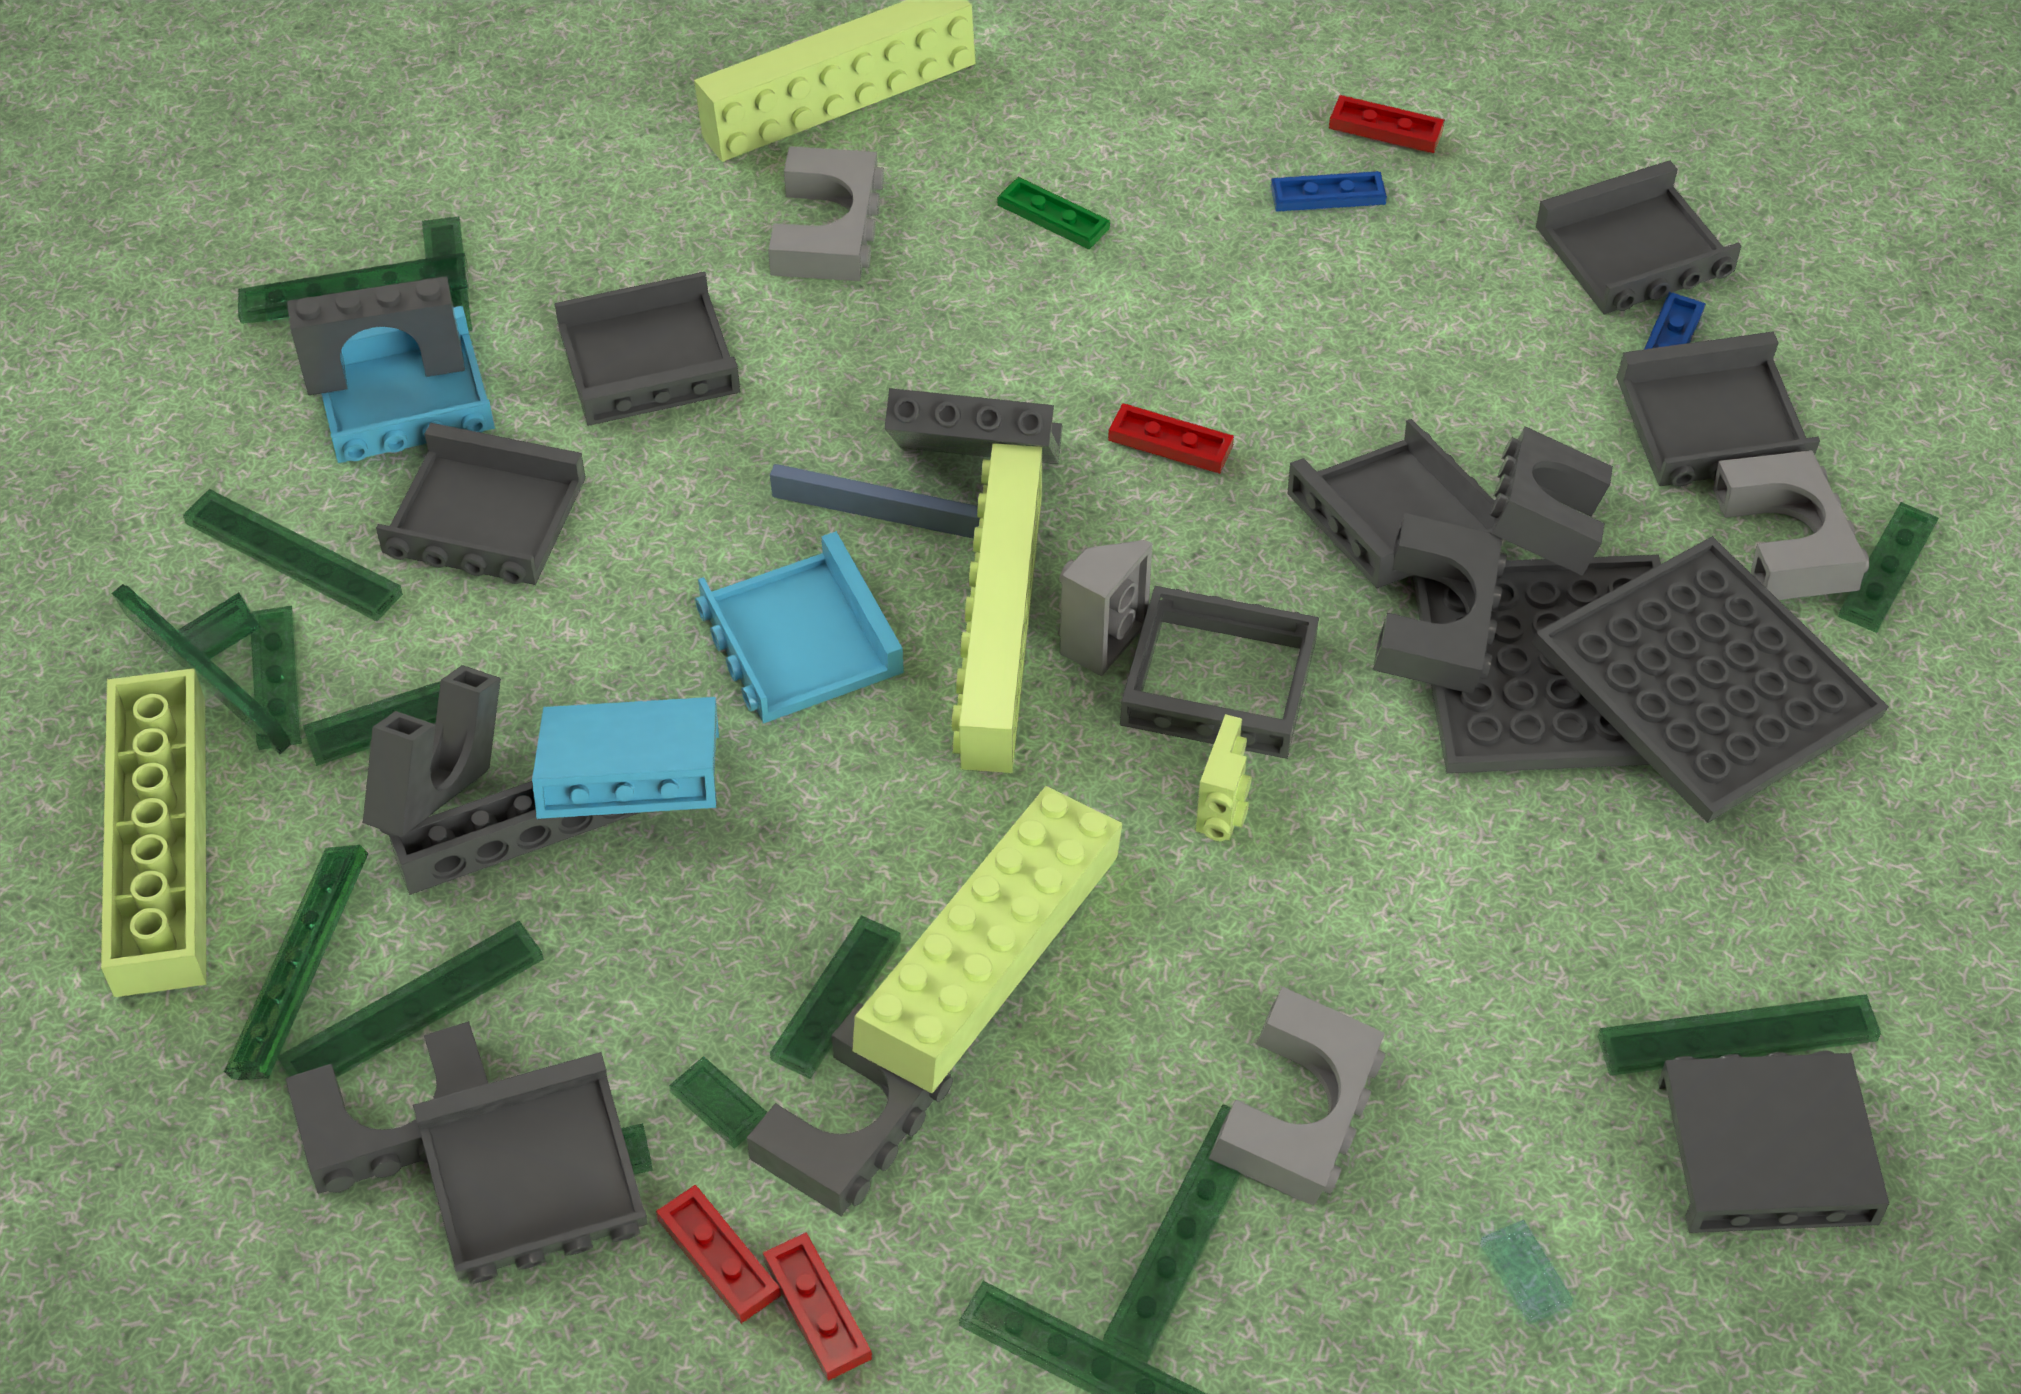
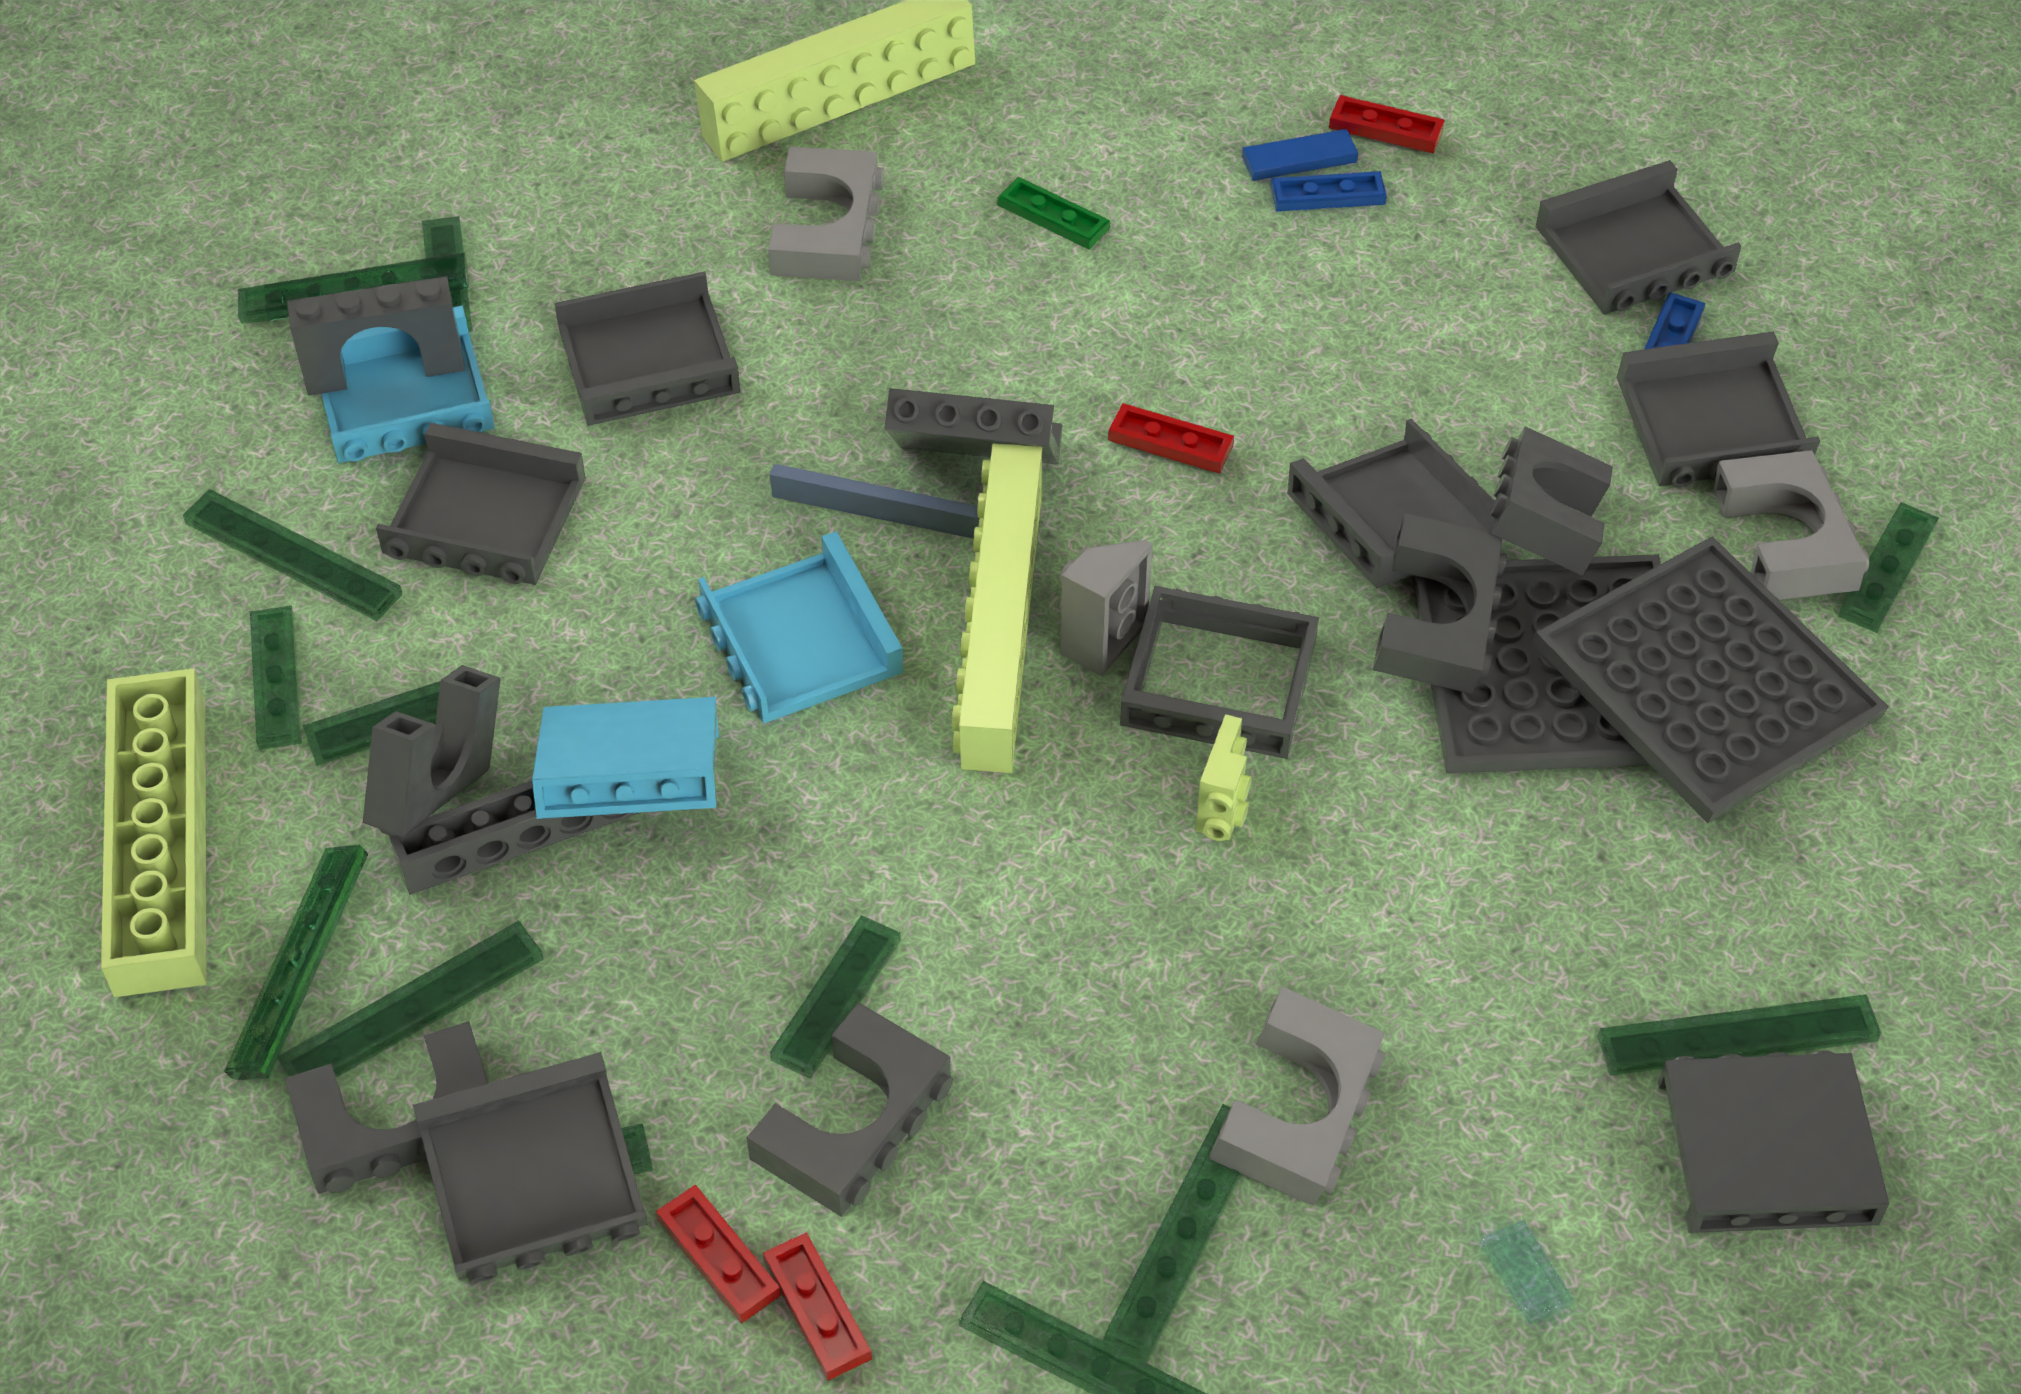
(207, 672): clear green tile -> none
(221, 626): clear green tile -> none
(718, 1101): clear green tile -> none
(986, 939): yellowish green brick -> none
(1299, 154): none -> blue tile

